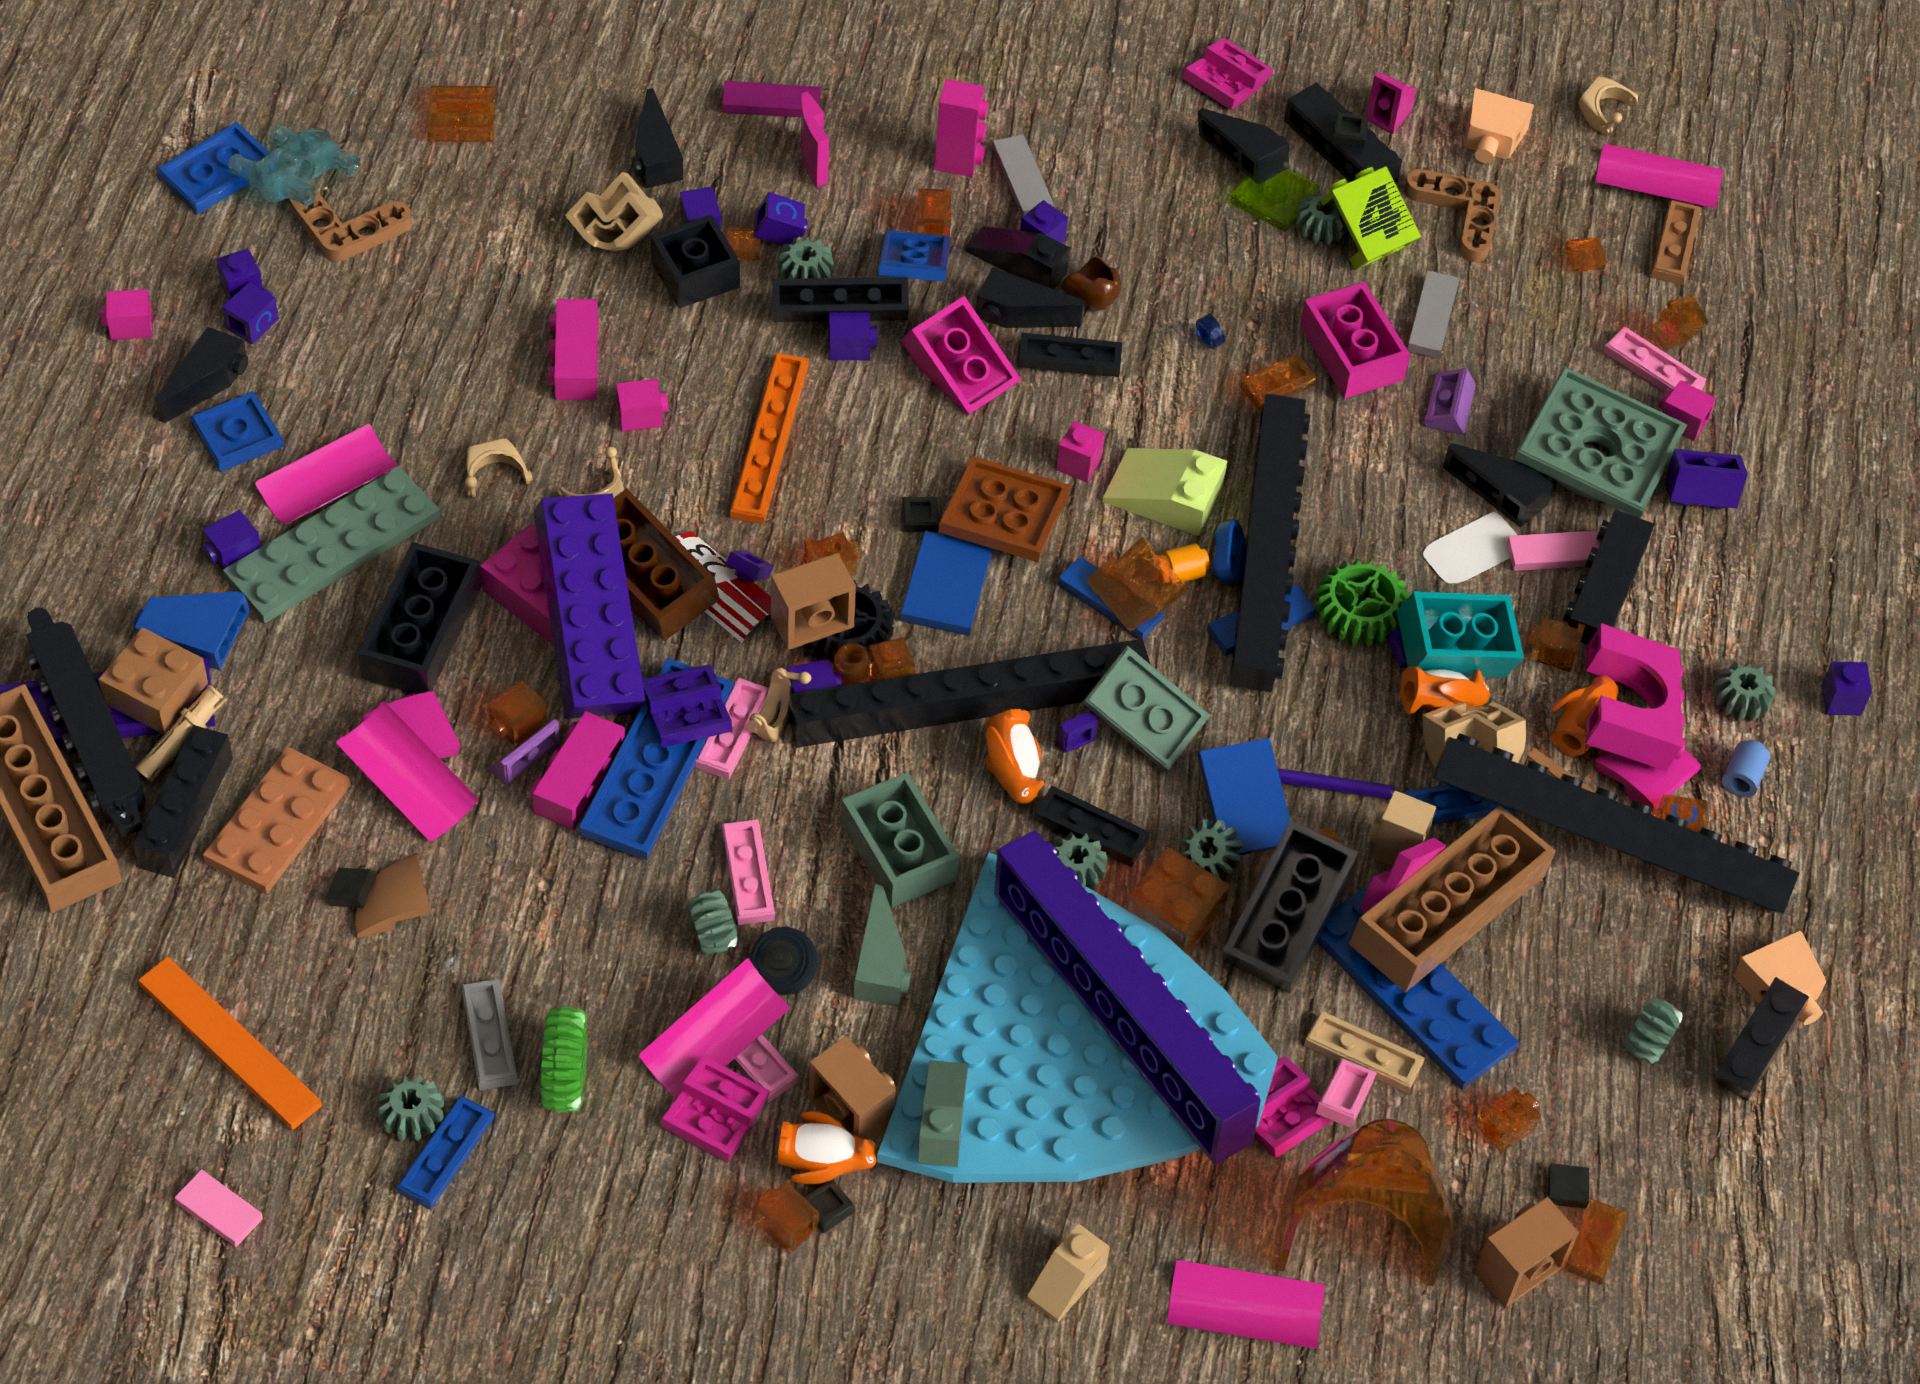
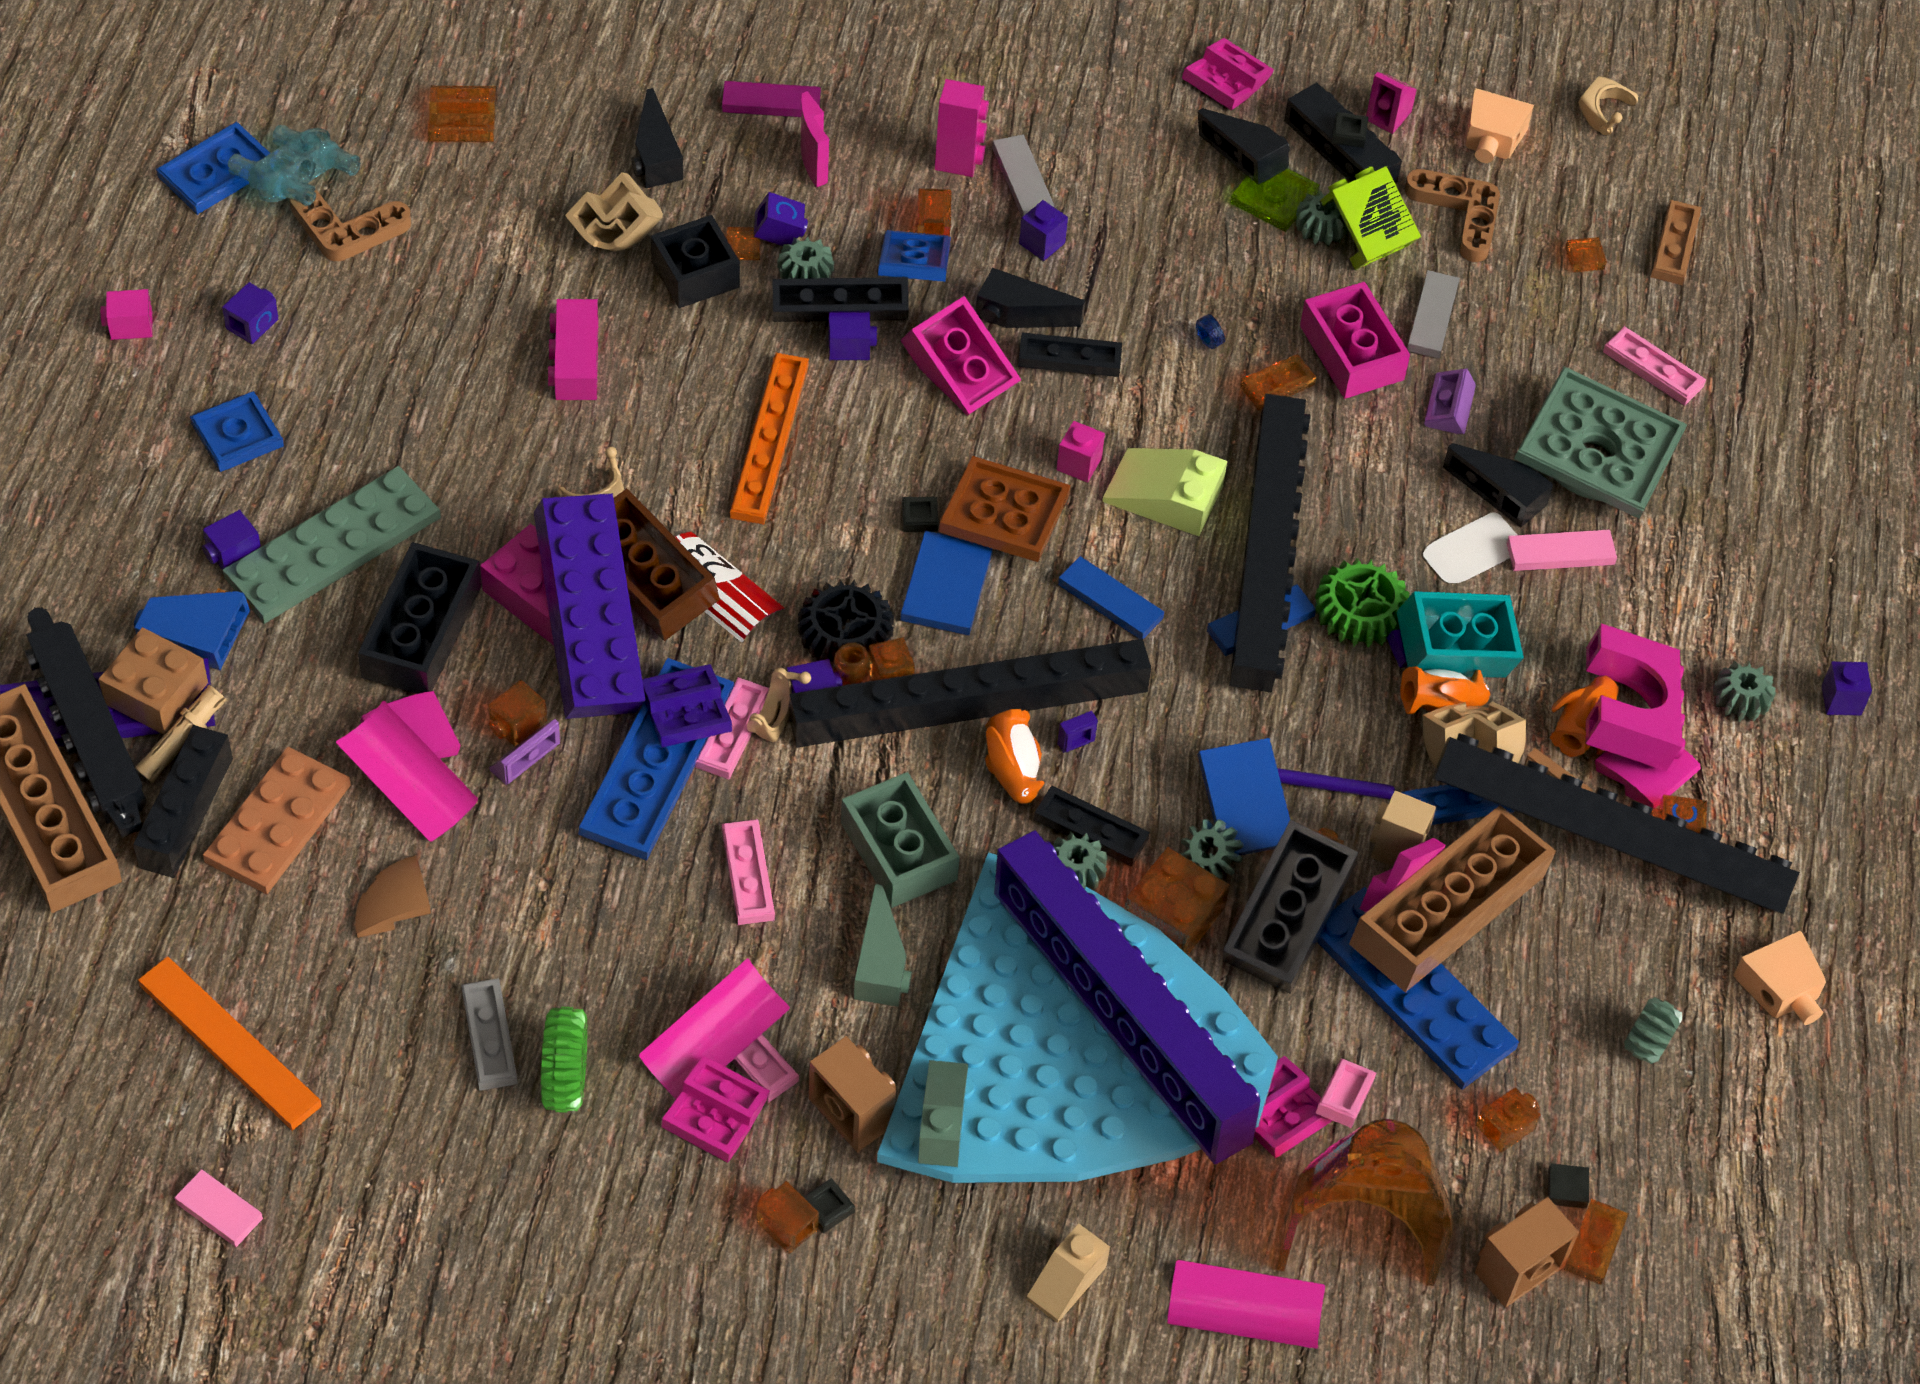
(203, 373): black slope -> none
(236, 271): dark purple brick -> none
(325, 474): dark pink sticker -> none
(350, 887): pearl dark grey tile -> none
(425, 1110): sand green gear -> none
(445, 1152): blue tile -> none
(492, 452): tan helmet -> none
(577, 770): dark pink brick -> none
(640, 404): dark pink brick -> none
(699, 204): dark purple brick -> none
(712, 922): sand green gear -> none
(748, 566): dark purple plate -> none
(785, 959): black wheel -> none
(812, 601): medium nougat brick -> none
(823, 1149): animal -> none
(838, 543): clear orange brick -> none
(1022, 254): black slope -> none
(1094, 283): reddish brown hair -> none
(1137, 584): clear orange slope -> none
(1146, 708): sand green tile -> none
(1188, 561): light orange brick -> none
(1229, 552): blue plate -> none
(1346, 1041): tan tile -> none
(1555, 643): clear orange brick -> none
(1610, 574): black brick -> none
(1659, 175): dark pink sticker -> none
(1679, 322): clear orange brick -> none
(1689, 407): dark pink brick -> none
(1705, 478): dark purple brick -> none
(1746, 768): medium blue brick -> none
(1761, 1039): black brick -> none

